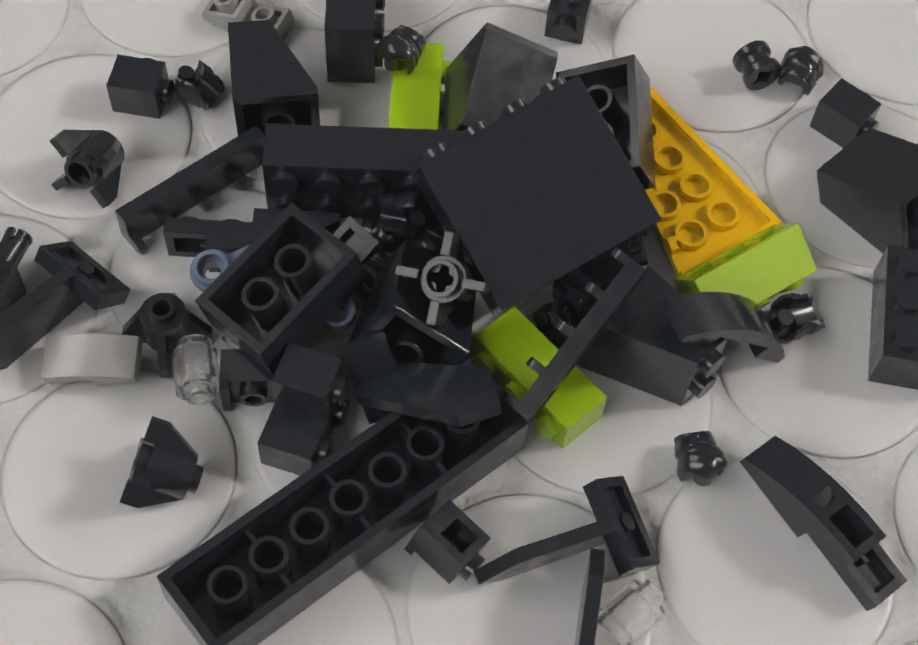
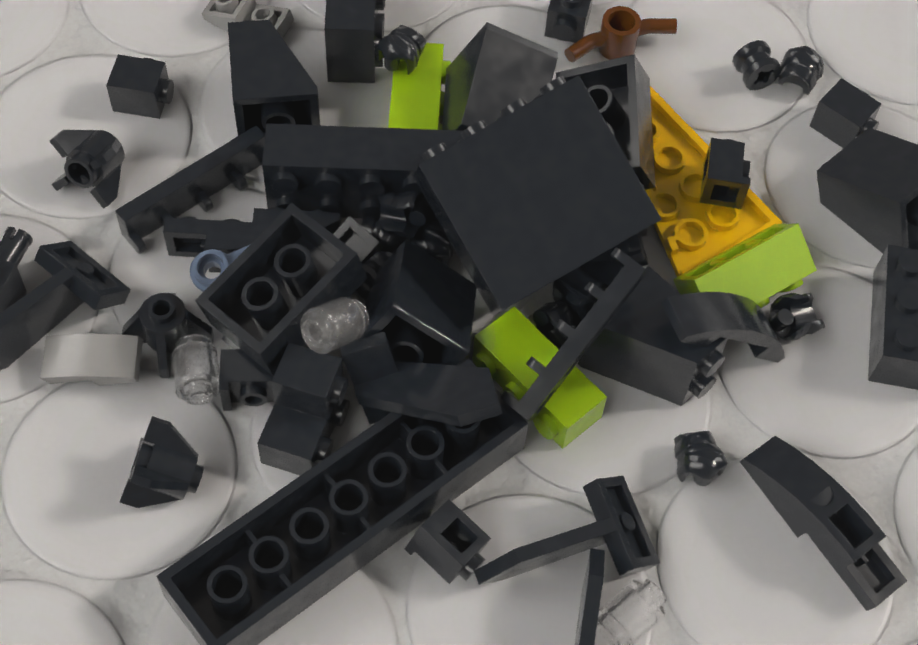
(198, 86): black arm -> none
(334, 324): none -> clear brick
(436, 280): black brick -> none
(619, 34): none -> reddish brown piece
(725, 174): none -> black brick

